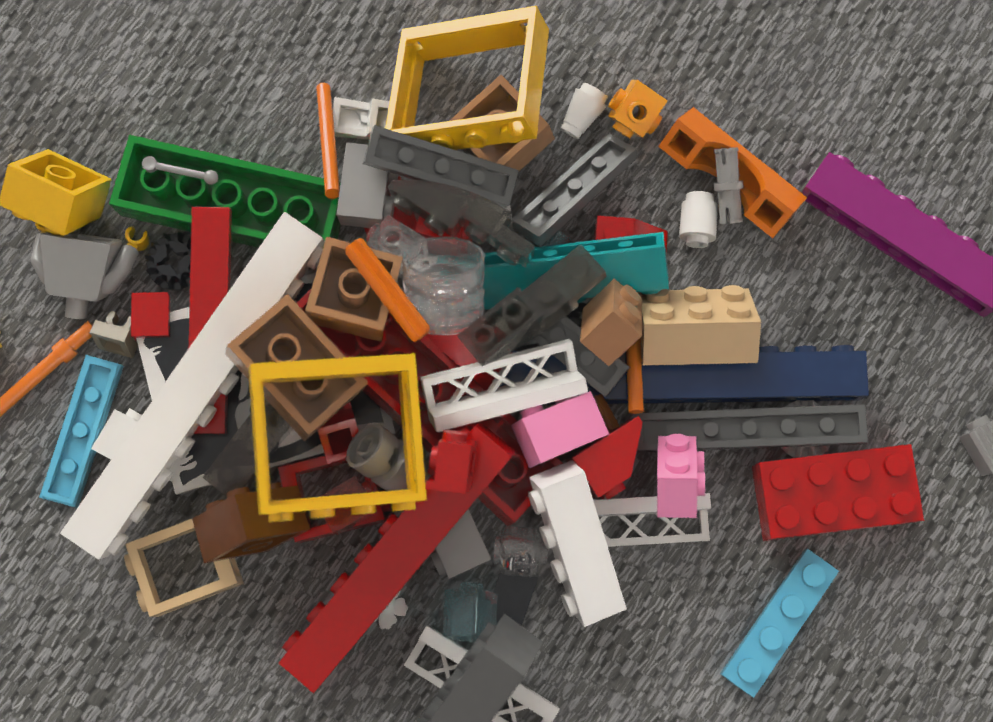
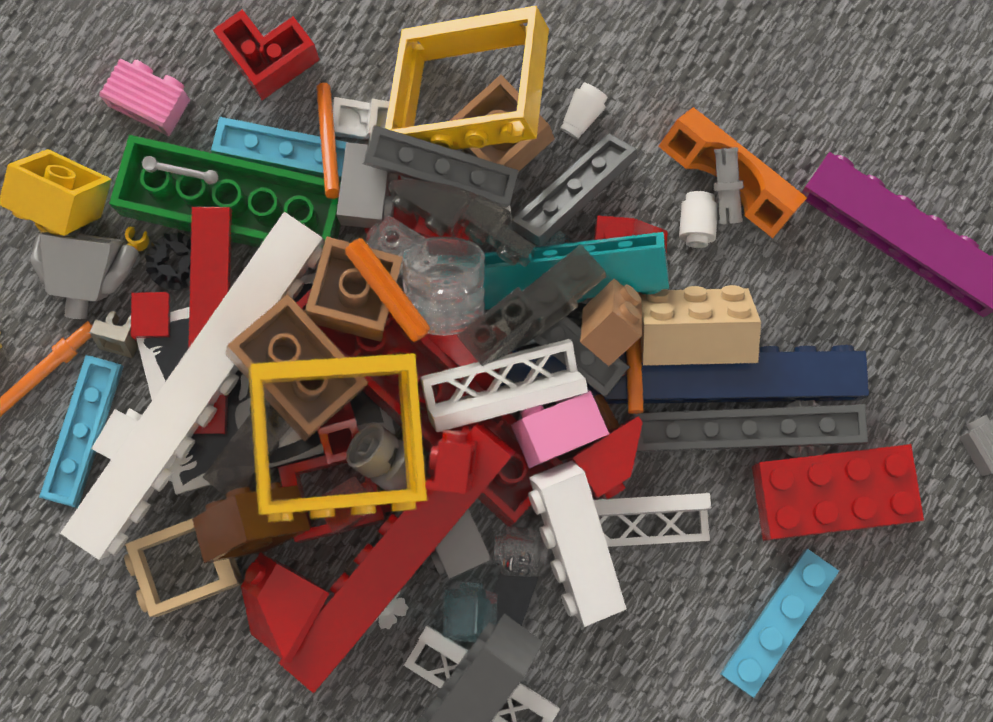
(145, 96): none -> bright pink brick
(269, 59): none -> red brick
(272, 147): none -> medium azure plate
(280, 605): none -> red slope
(648, 104): light orange brick -> none
(679, 476): bright pink brick -> none

